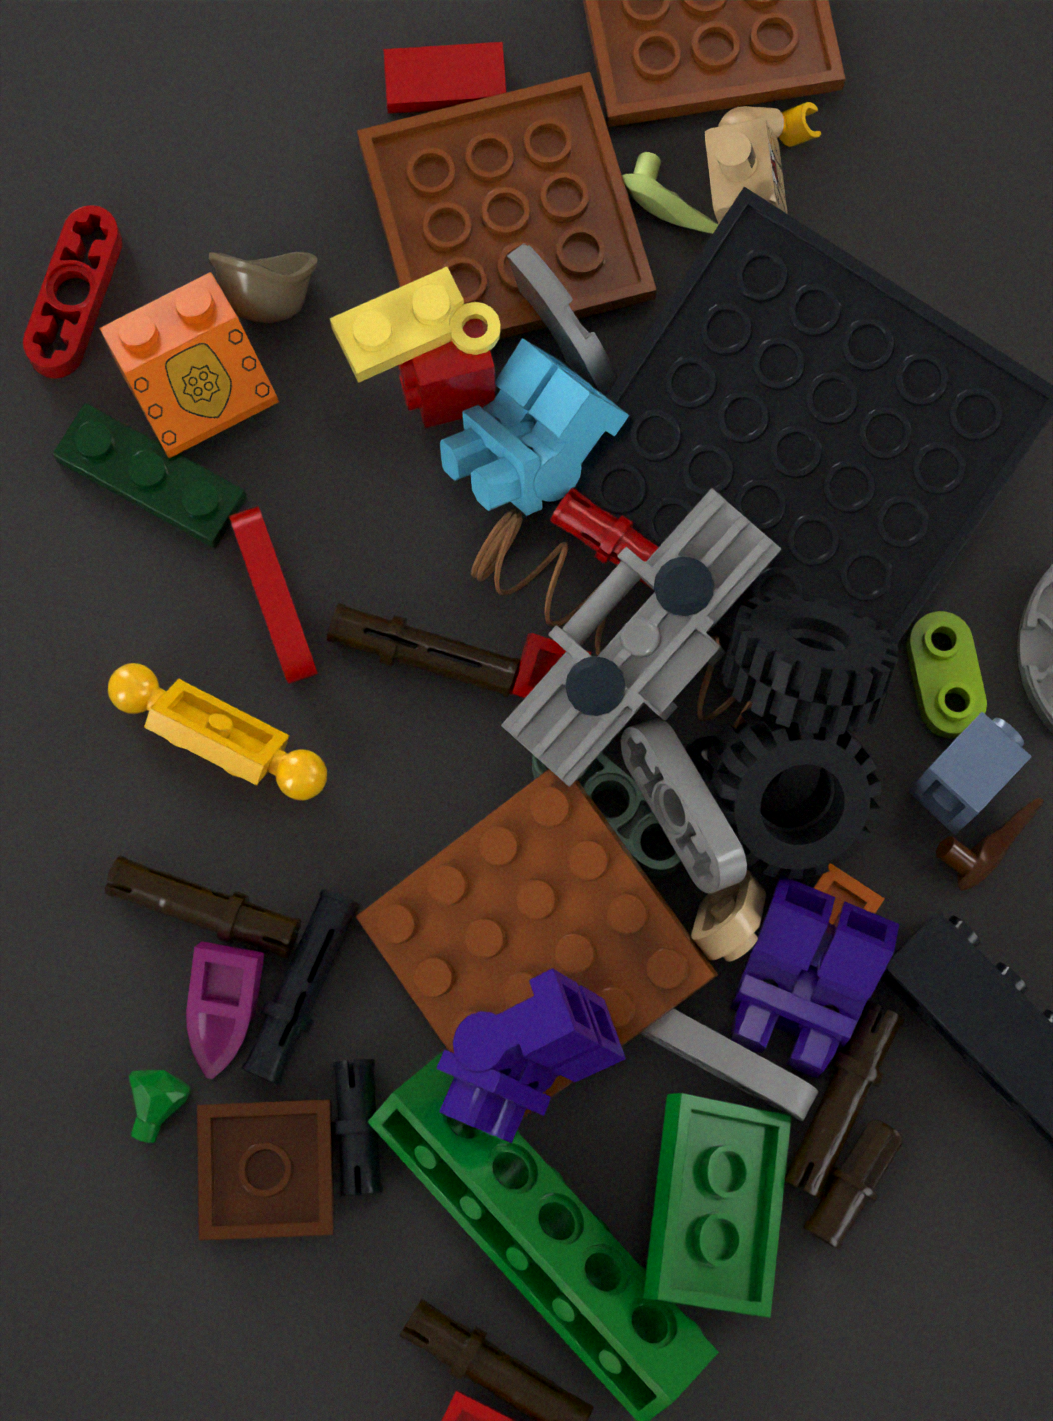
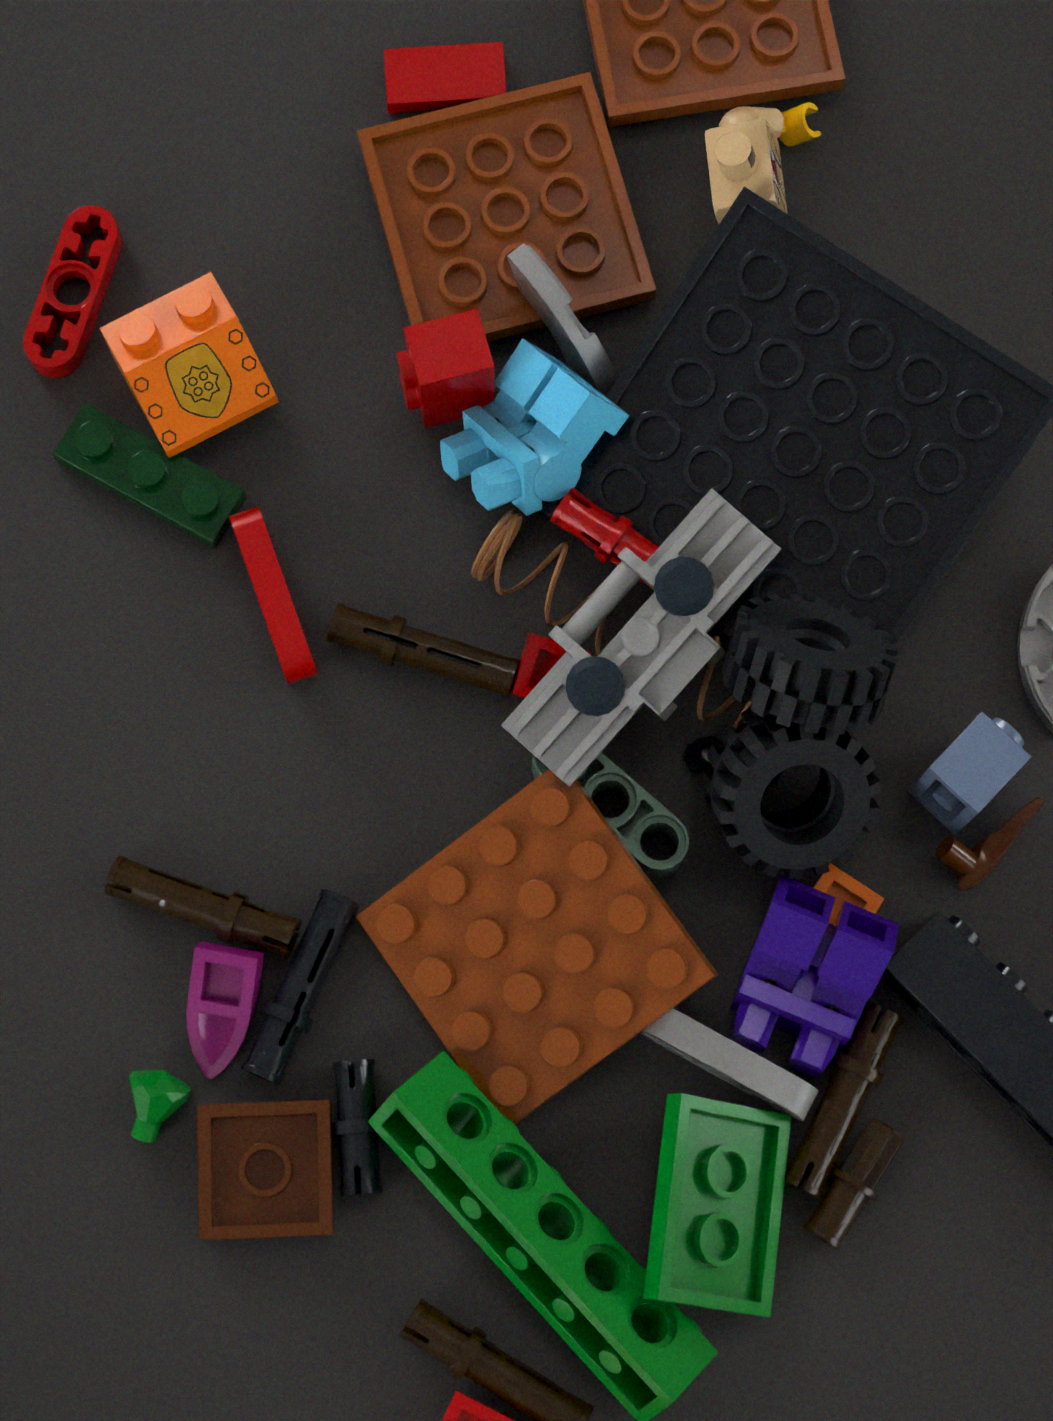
(217, 731): yellow plate -> none
(267, 287): dark tan helmet -> none
(410, 324): light yellow hinge -> none
(515, 1056): dark purple hips -> none
(661, 201): yellowish green bar -> none
(683, 805): light grey beam -> none
(729, 919): tan plate -> none
(945, 672): lime plate -> none

